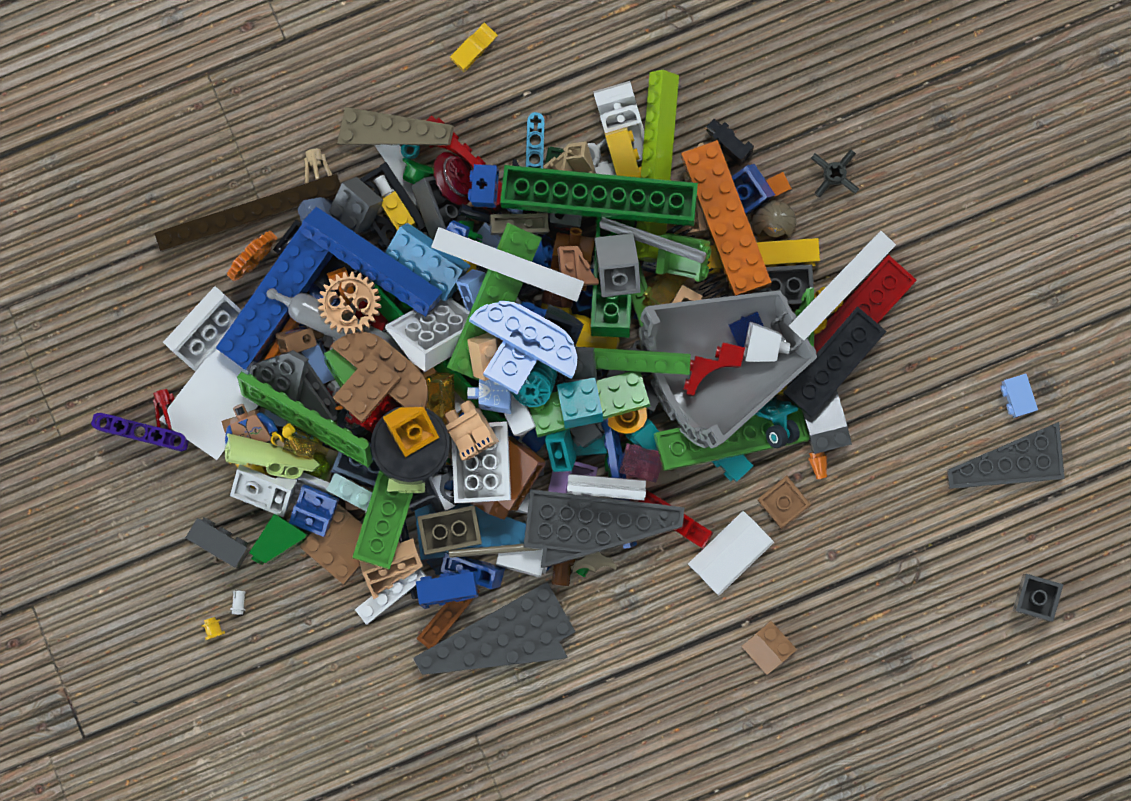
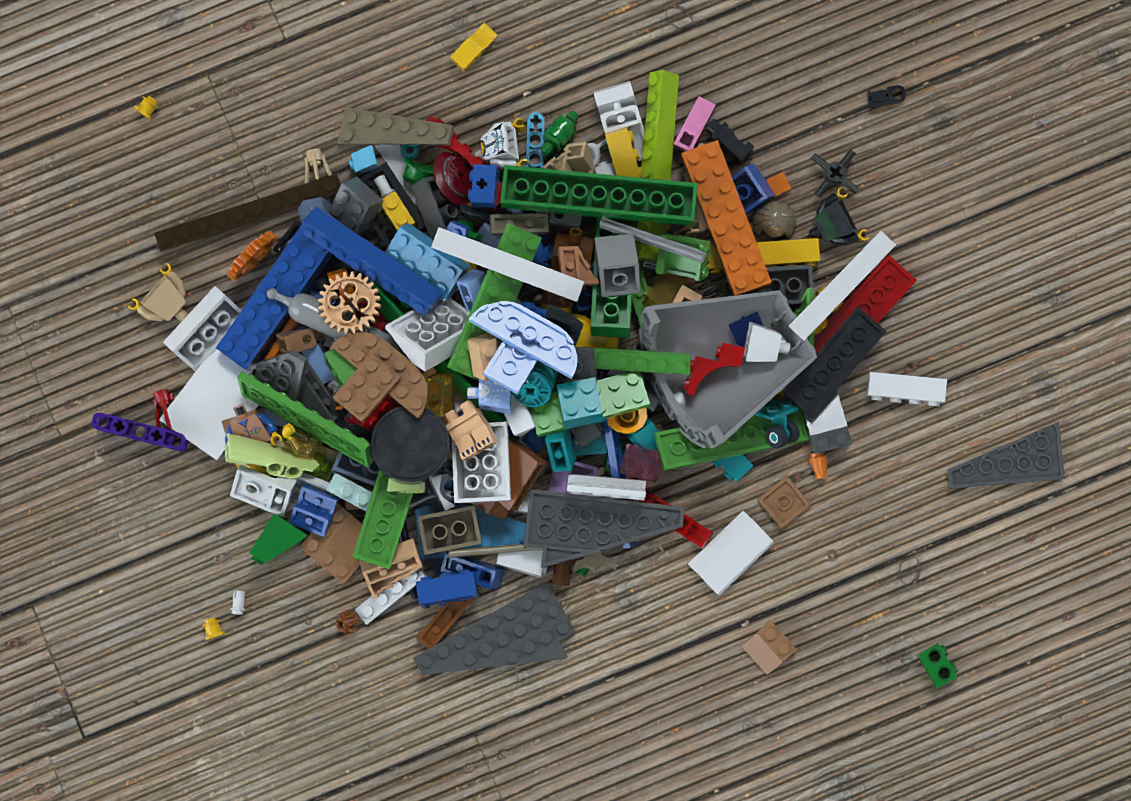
(147, 106): none -> yellow brick
(163, 299): none -> tan torso
(218, 542): dark grey brick -> none
(347, 621): none -> dark orange gear
(363, 160): none -> medium azure slope
(411, 428): light orange slope -> none
(500, 144): none -> white torso
(559, 133): none -> green piece
(694, 125): none -> bright pink slope
(835, 222): none -> black torso
(884, 97): none -> black piece
(906, 387): none -> white brick
(933, 668): none -> green brick
(1019, 396): light blue brick -> none
(1038, 597): dark grey brick -> none

